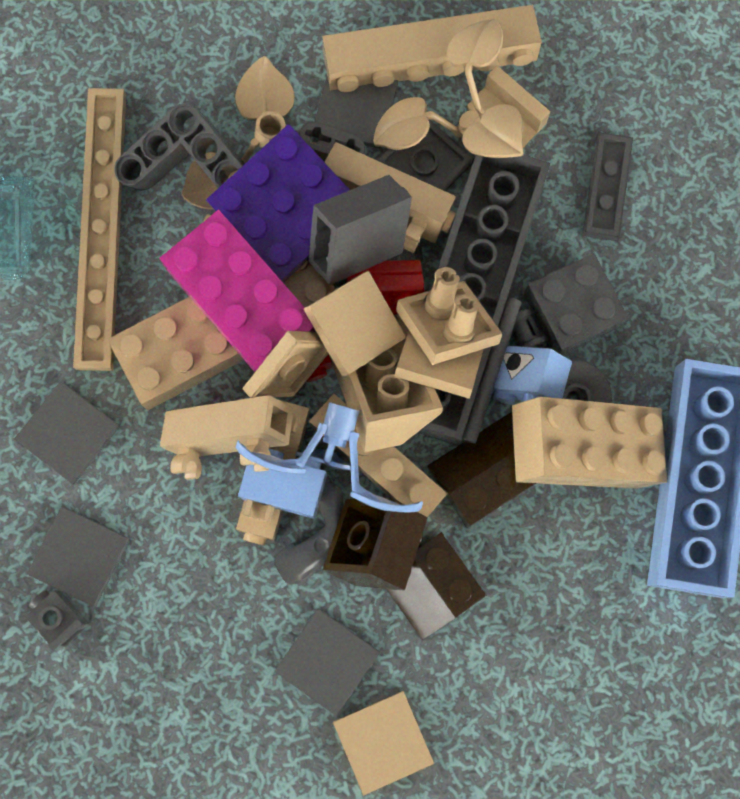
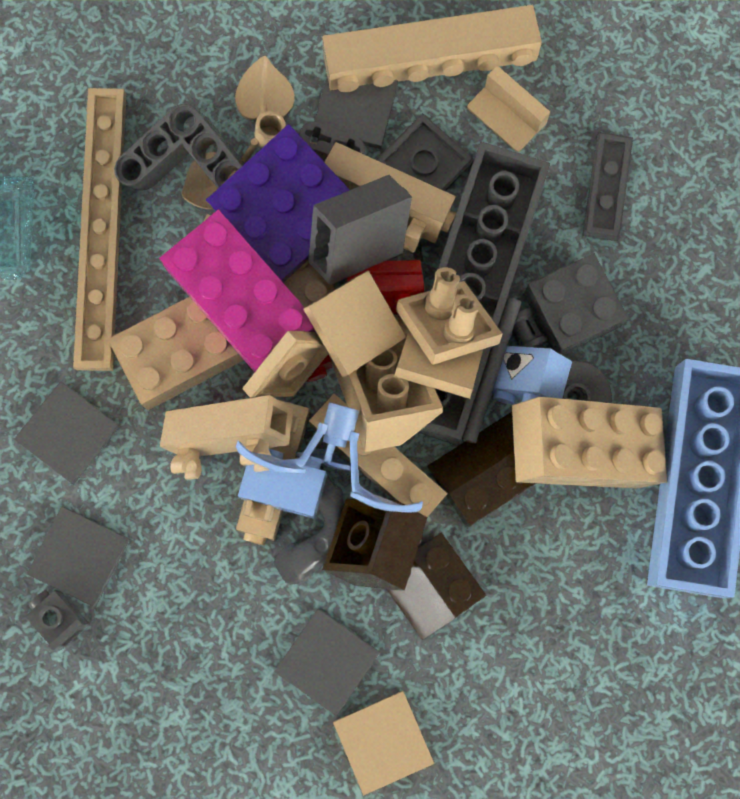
(487, 133): tan plant -> none

